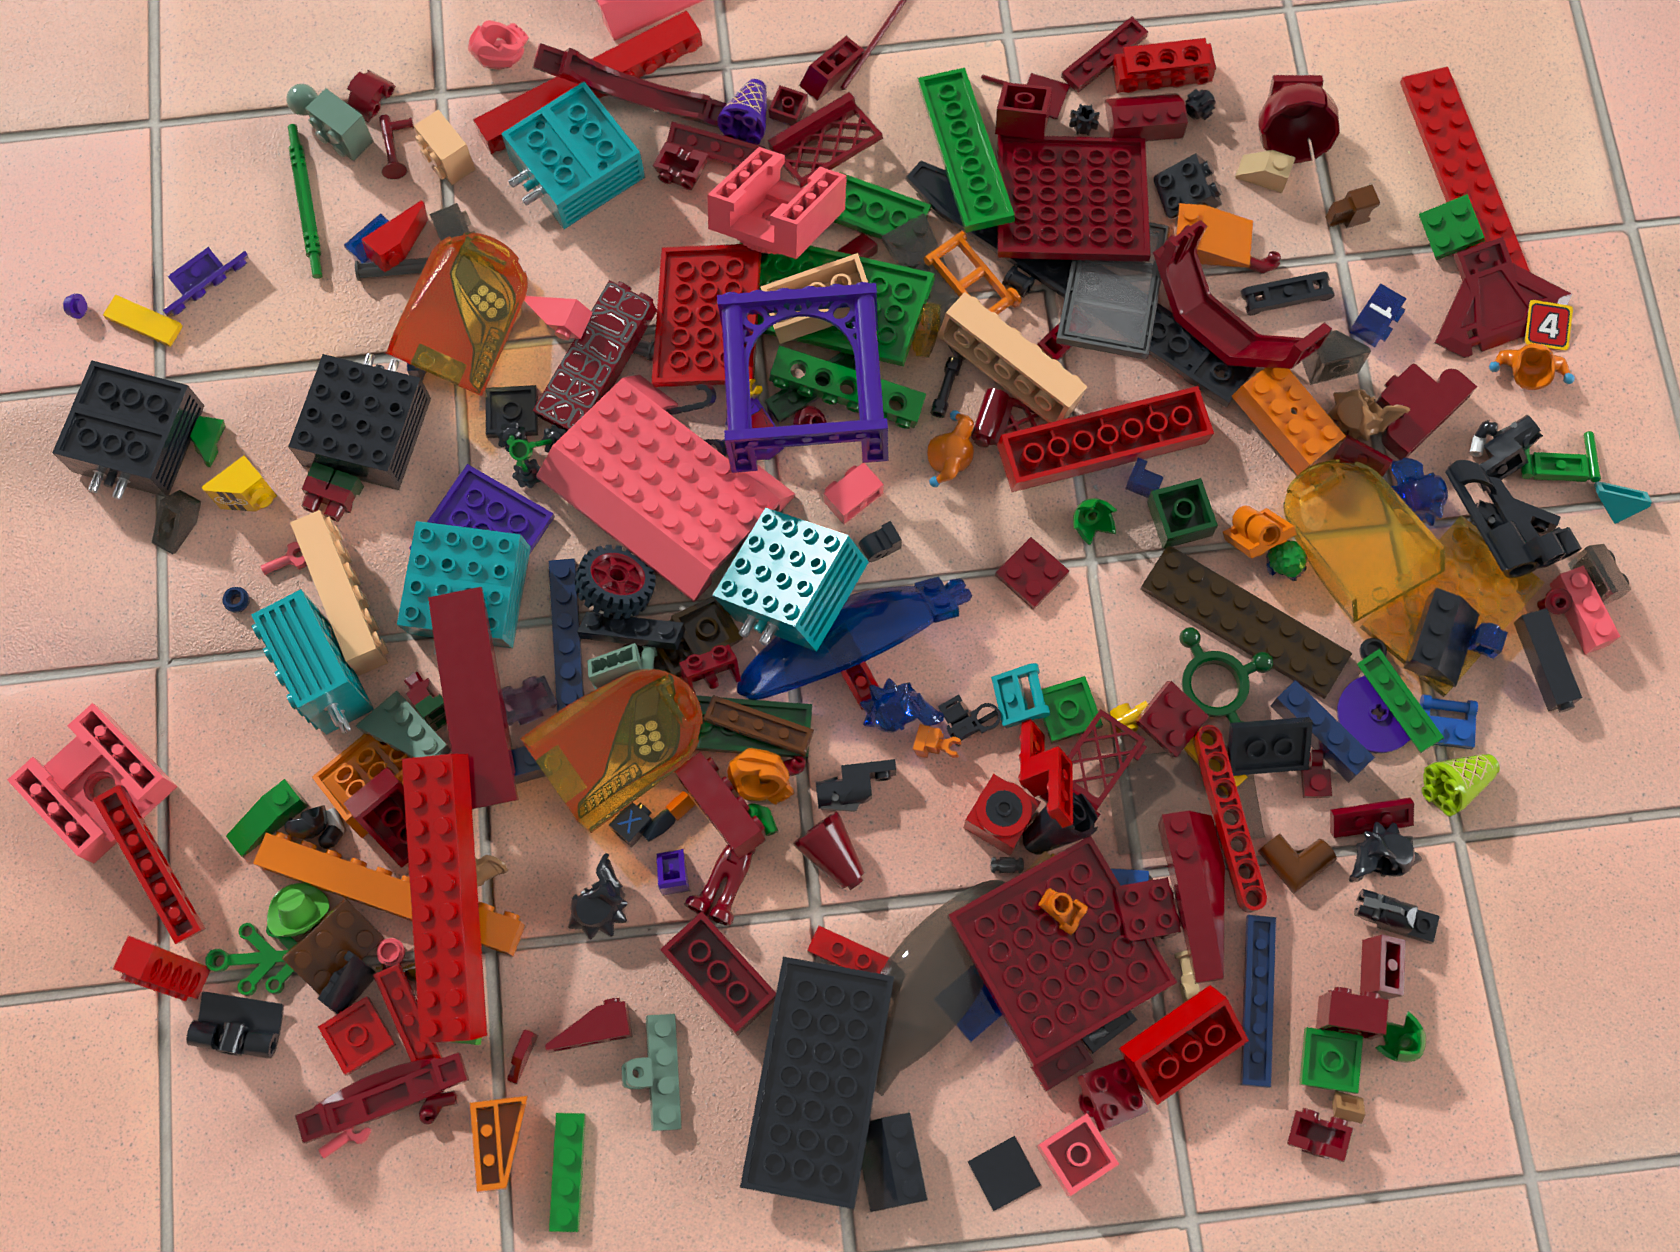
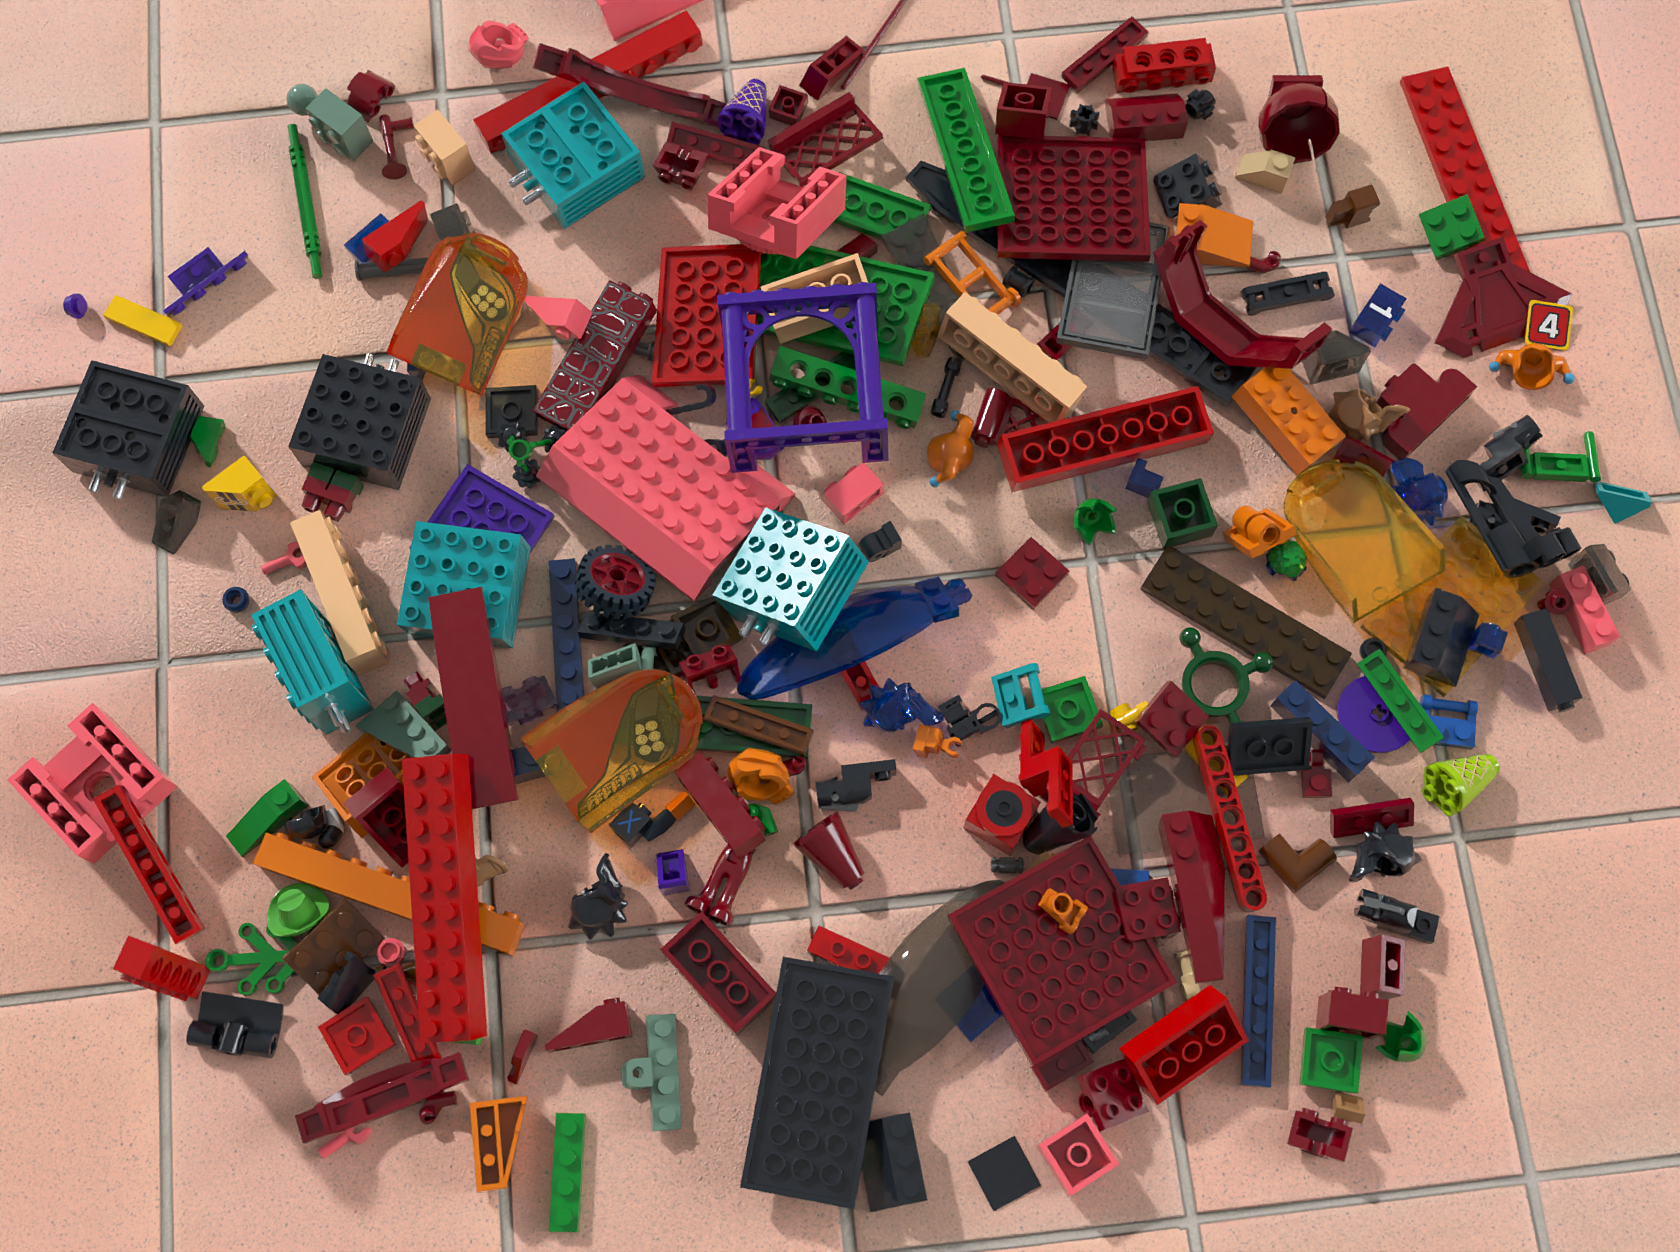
(1479, 439): arm -> none

